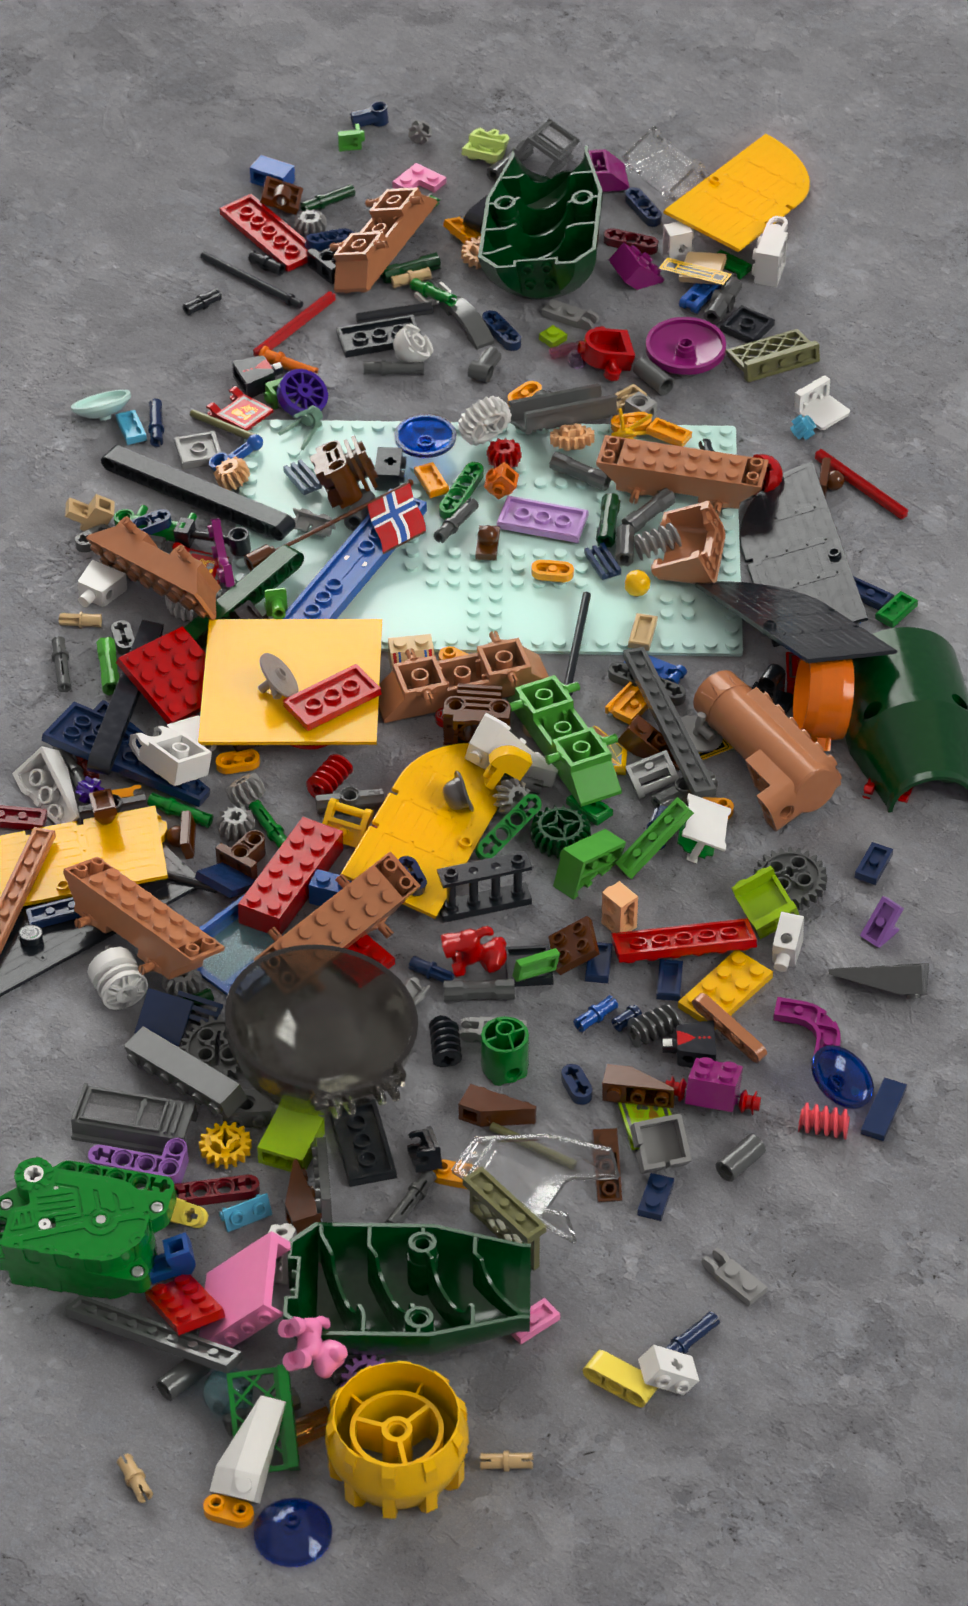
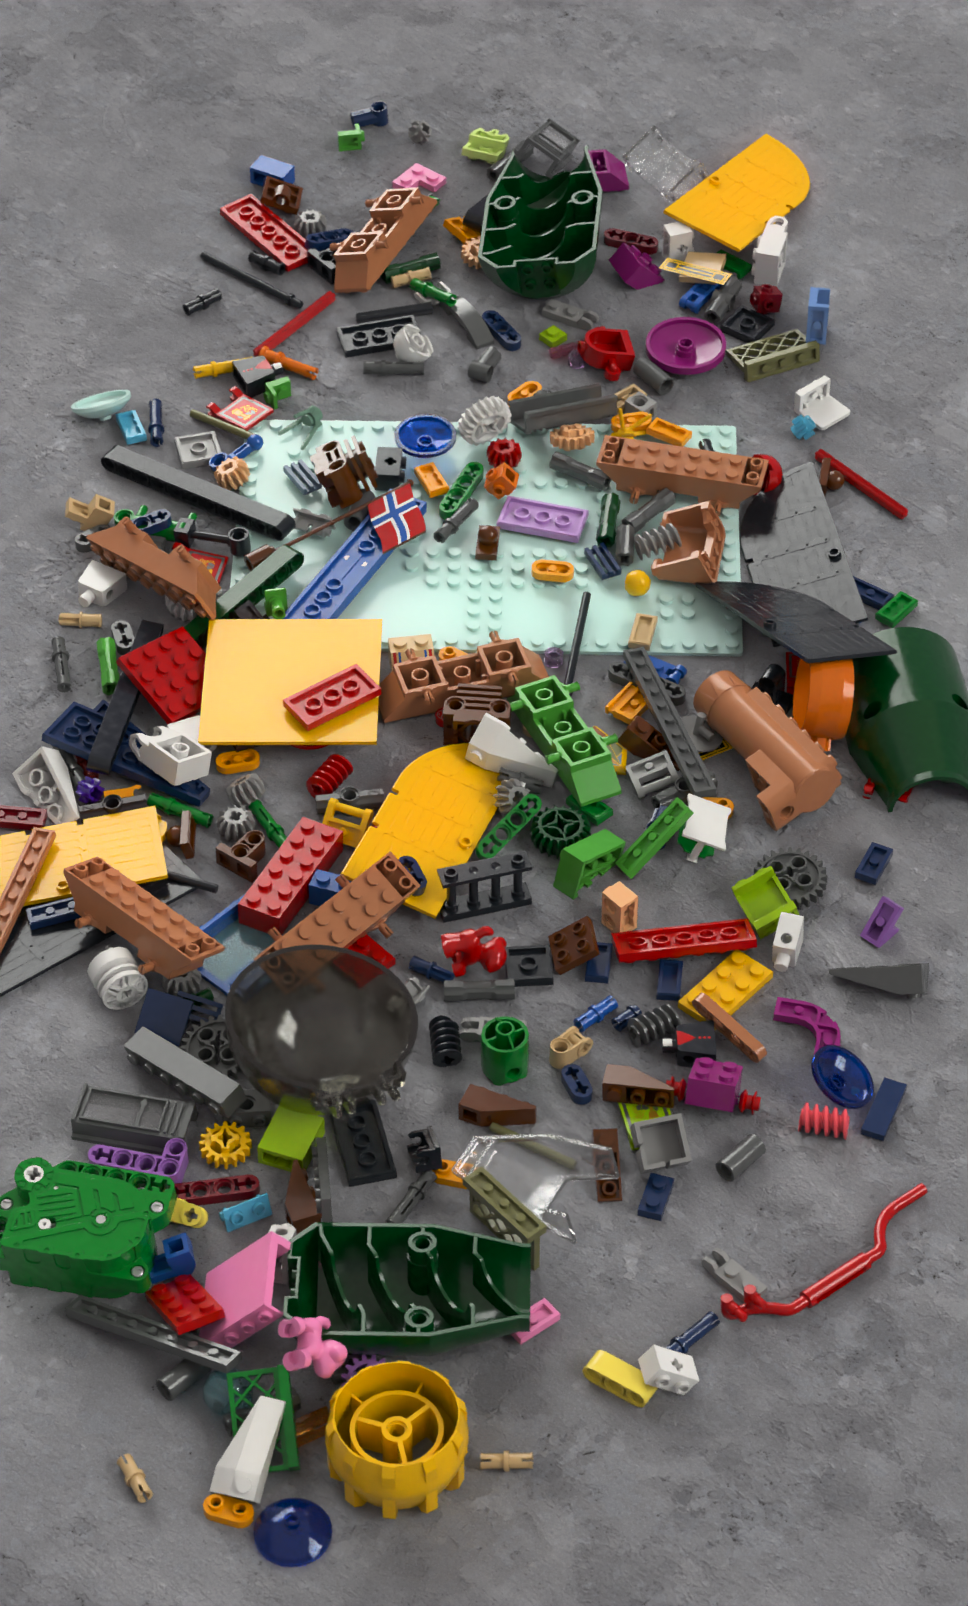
(30, 935): tile -> none
(103, 806): reddish brown tile -> none
(213, 369): none -> yellow pin
(218, 551): magenta plate -> none
(225, 879): dark blue tile -> none
(278, 675): light grey shield -> none
(304, 388): dark purple wheel -> none
(321, 201): dark green pin -> none
(456, 793): dark grey hat -> none
(506, 760): yellow brick -> none
(536, 964): bright green tile -> none
(553, 662): none -> clear purple bush
(568, 1048): none -> tan piece
(651, 215): dark blue beam -> none
(766, 299): none -> dark red brick
(818, 315): none -> medium blue panel
(830, 1283): none -> red piece

